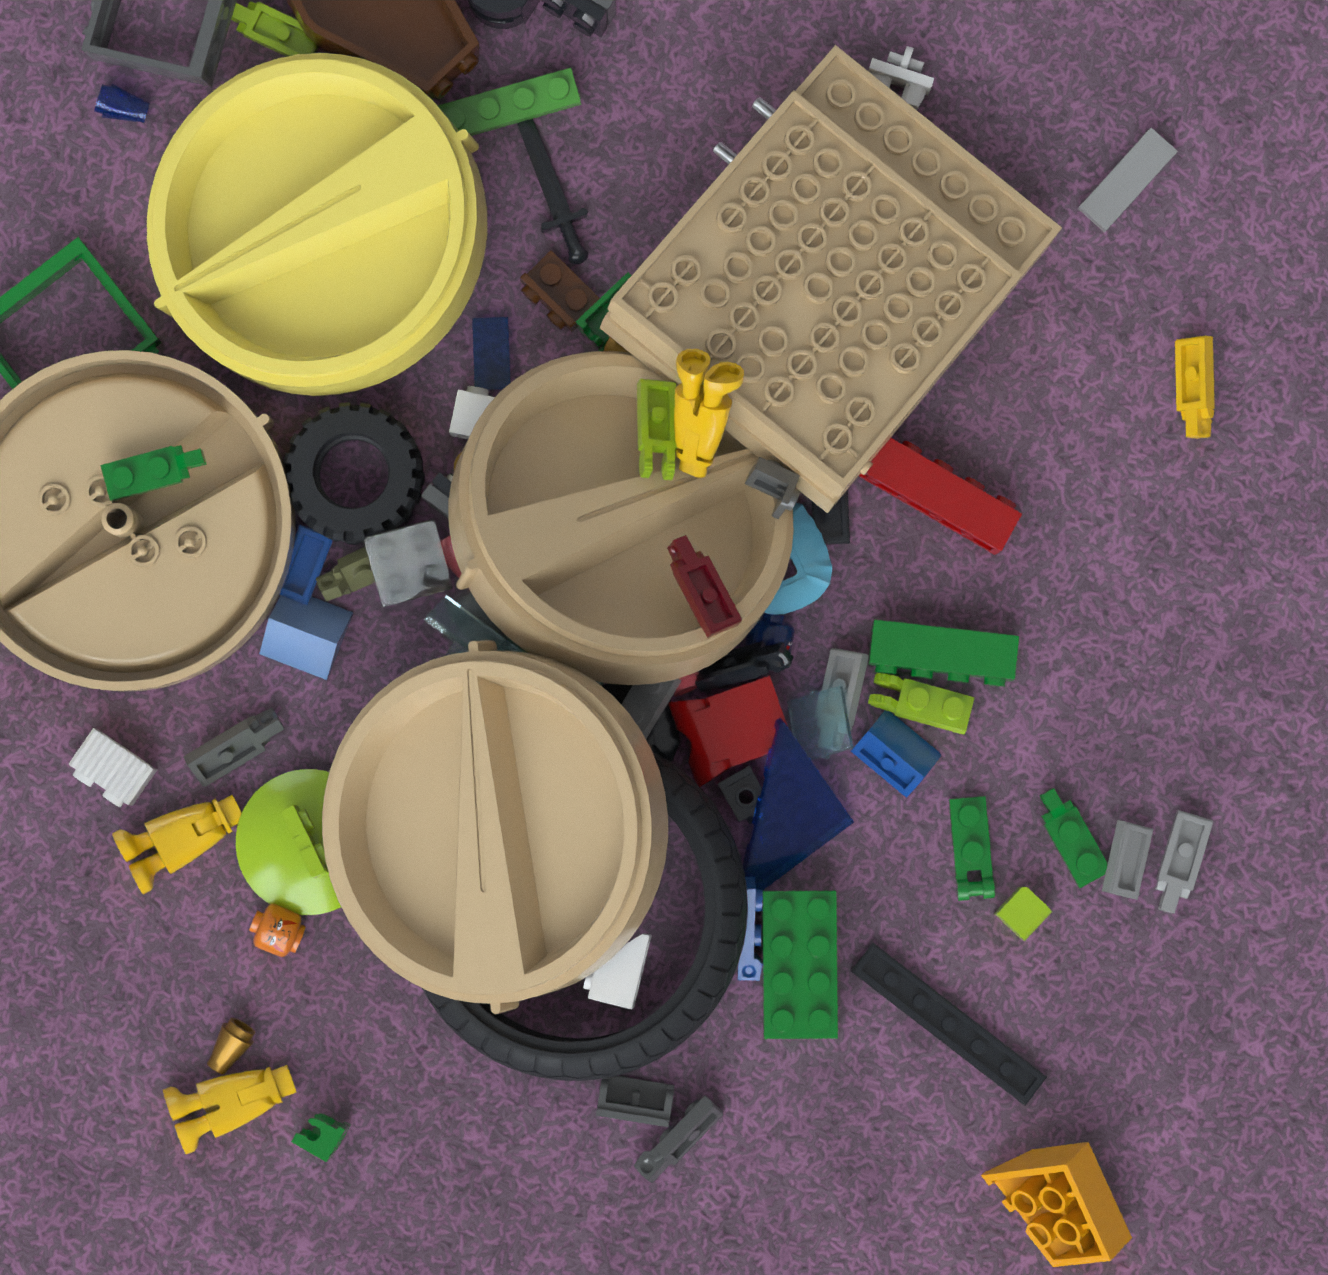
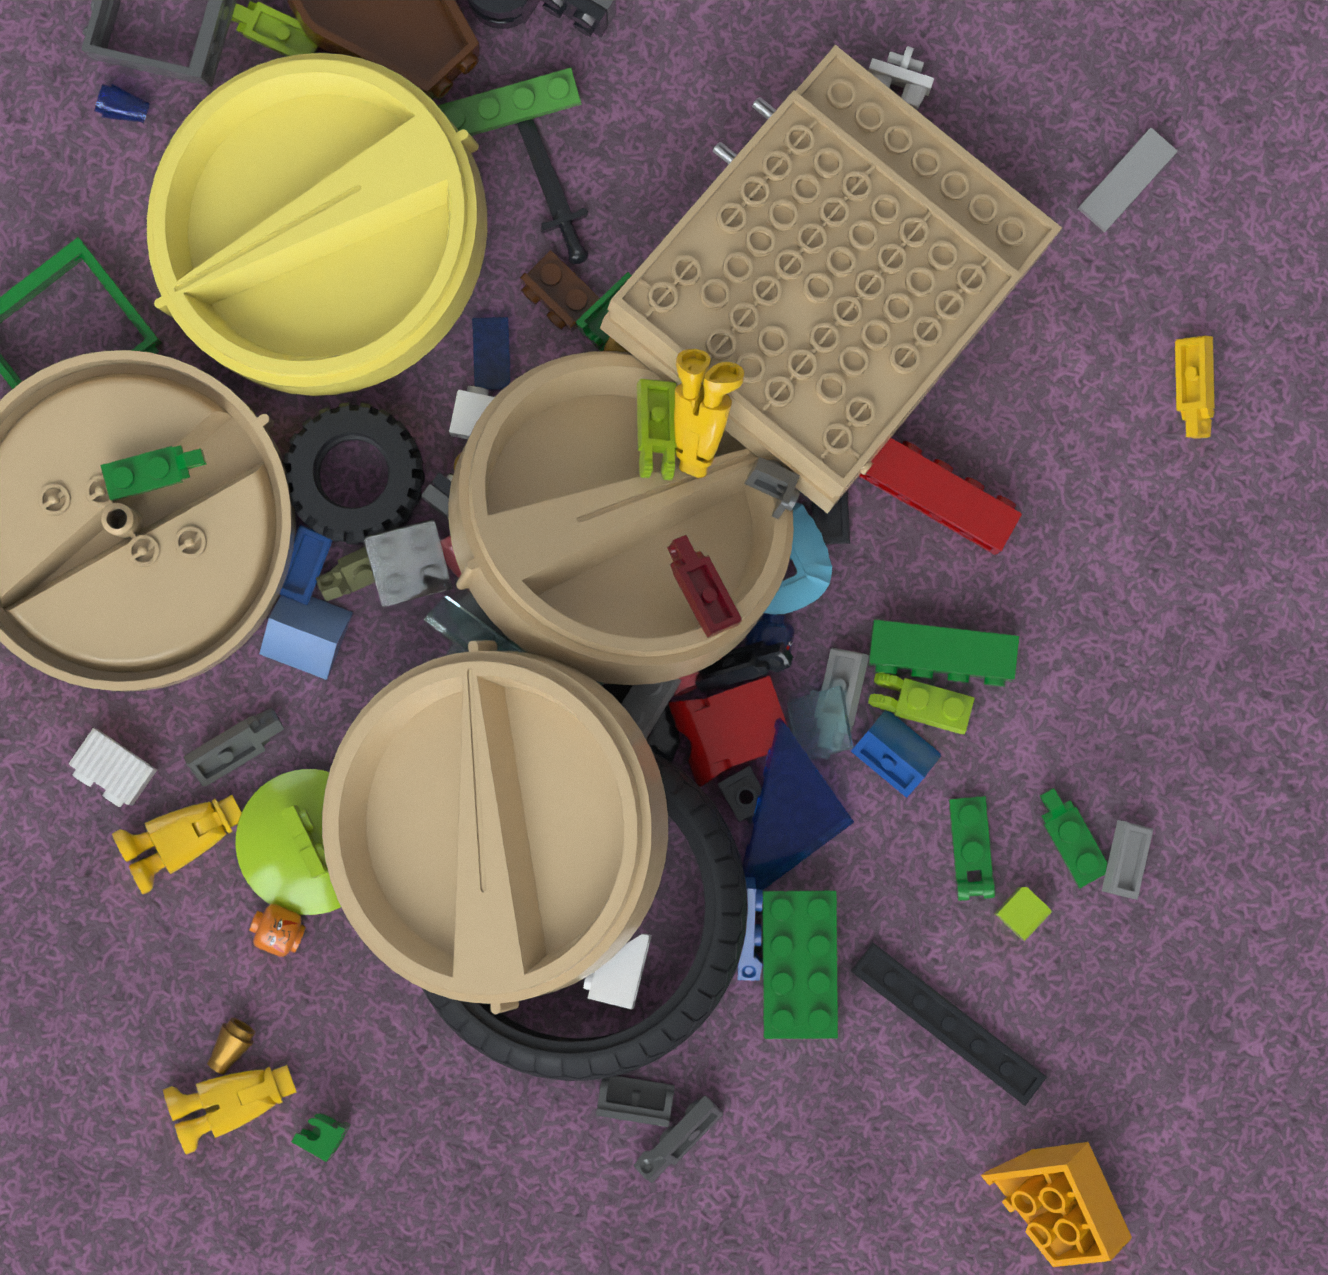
(1182, 858): light grey hinge -> none

